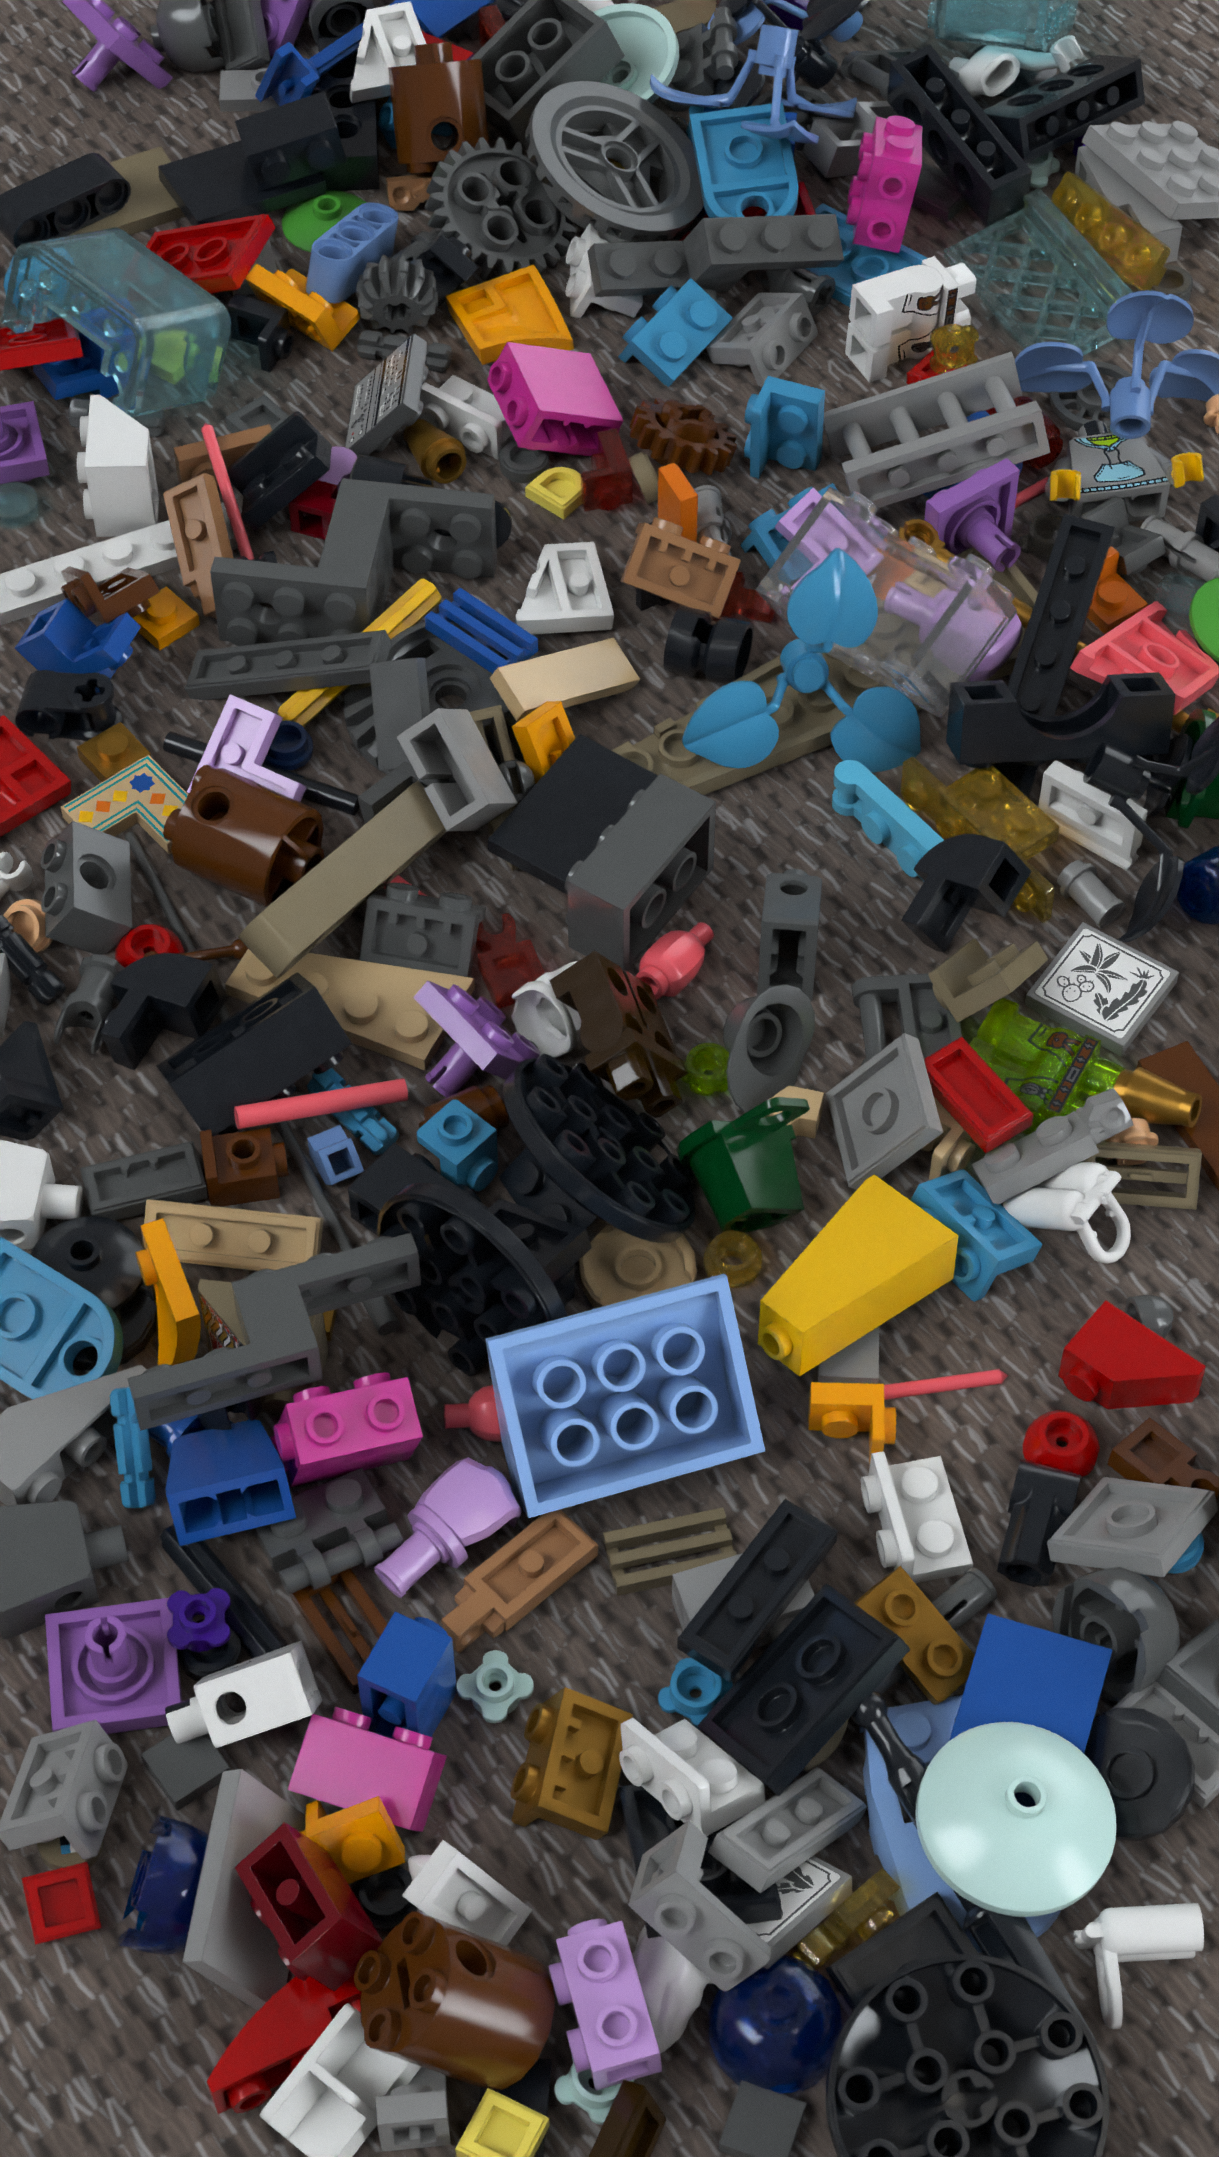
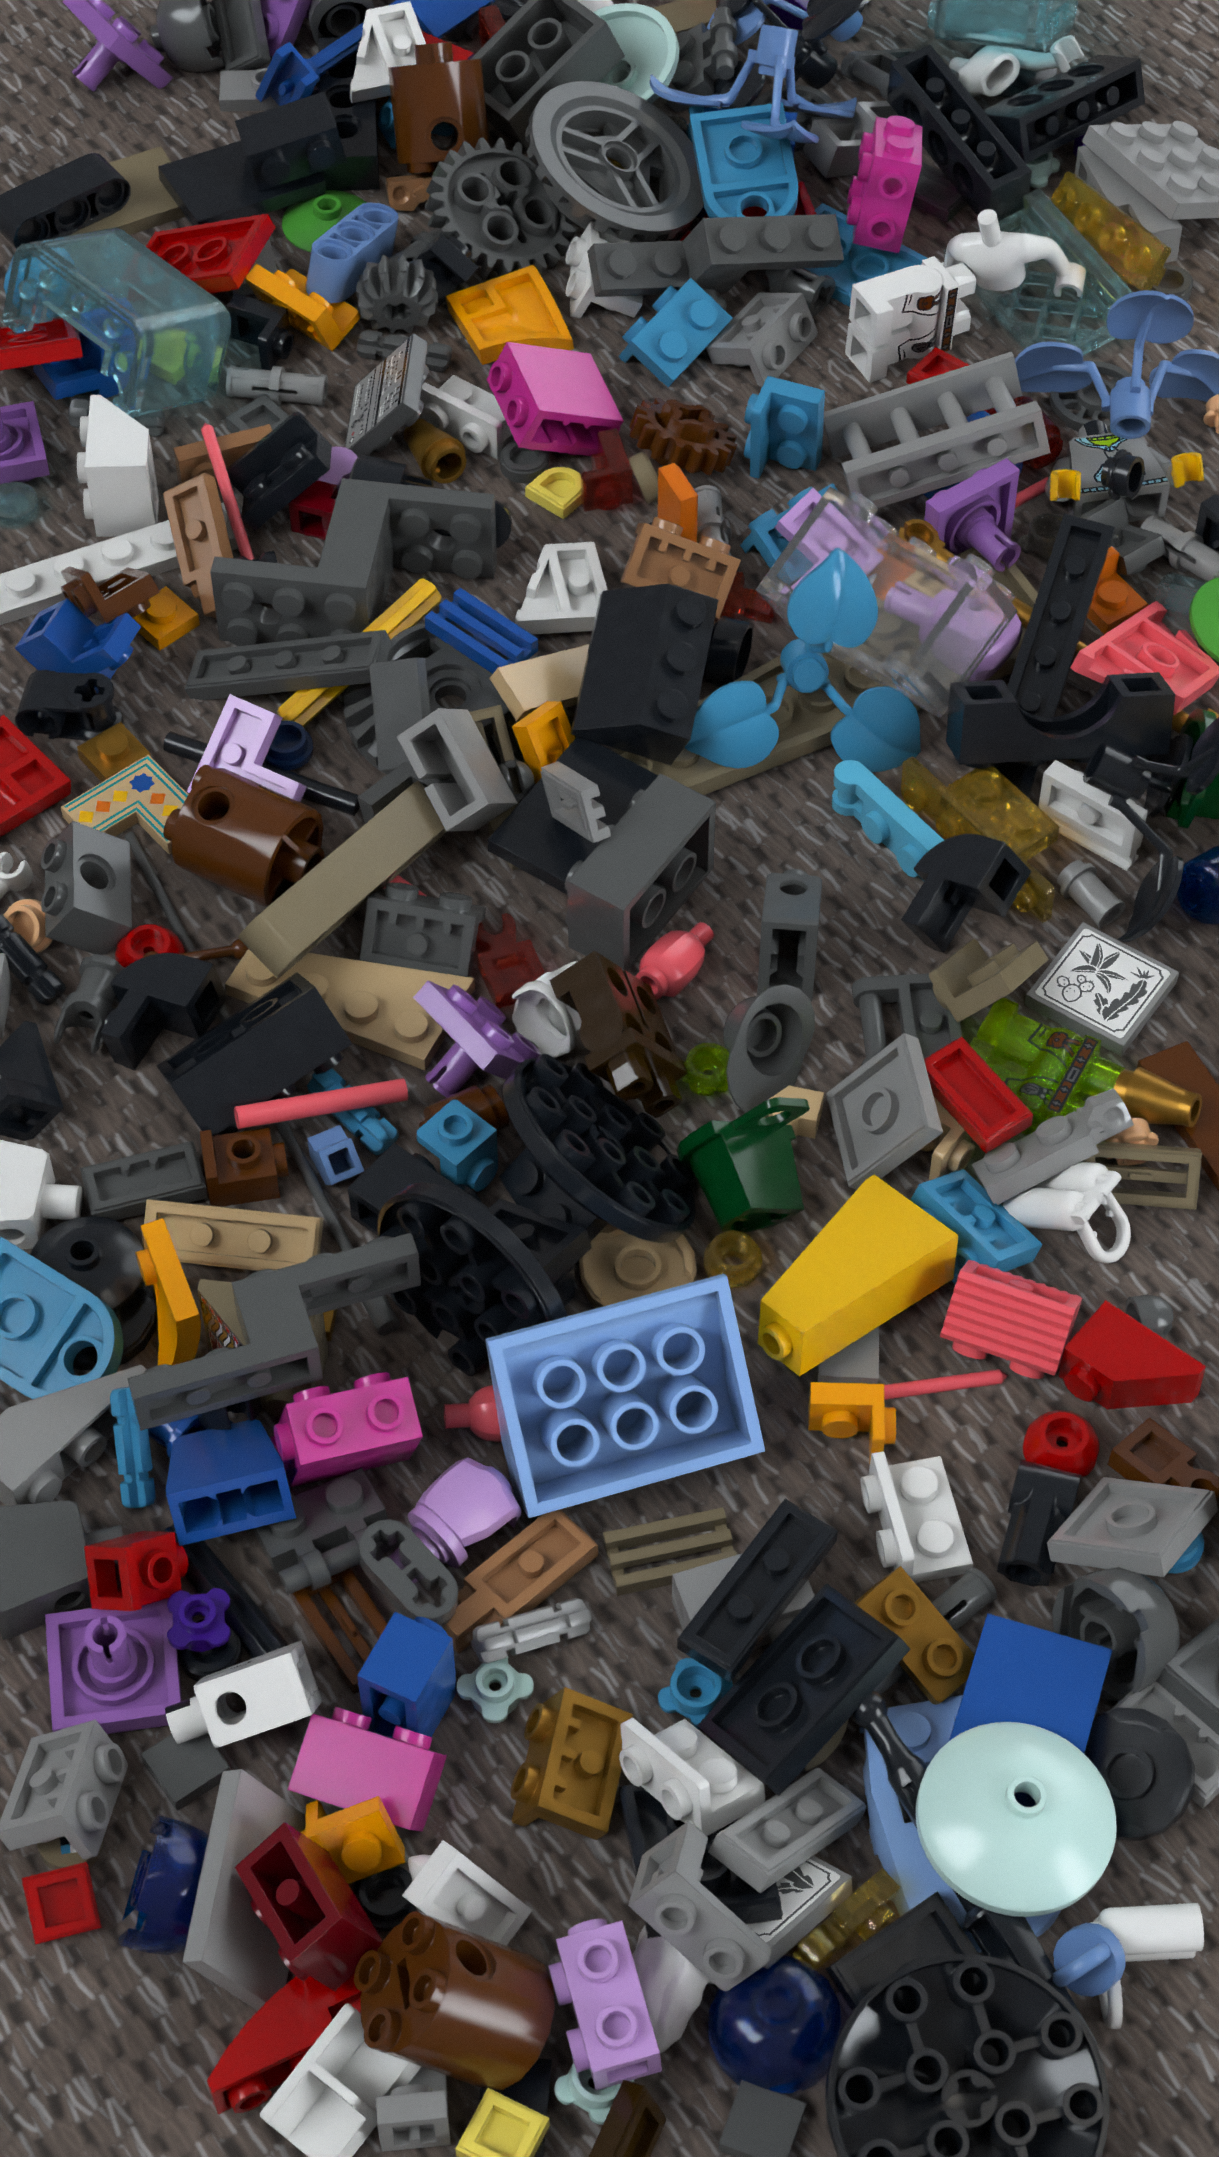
(148, 1569): none -> red brick
(277, 385): none -> light grey pin
(418, 1564): none -> dark grey beam
(531, 1630): none -> light grey axle
(578, 808): none -> light grey tile
(645, 670): none -> black slope
(947, 337): clear yellow plate -> none
(1000, 257): none -> white piece
(1010, 1319): none -> coral brick
(1088, 1960): none -> medium blue tile
(1123, 474): none -> black plate

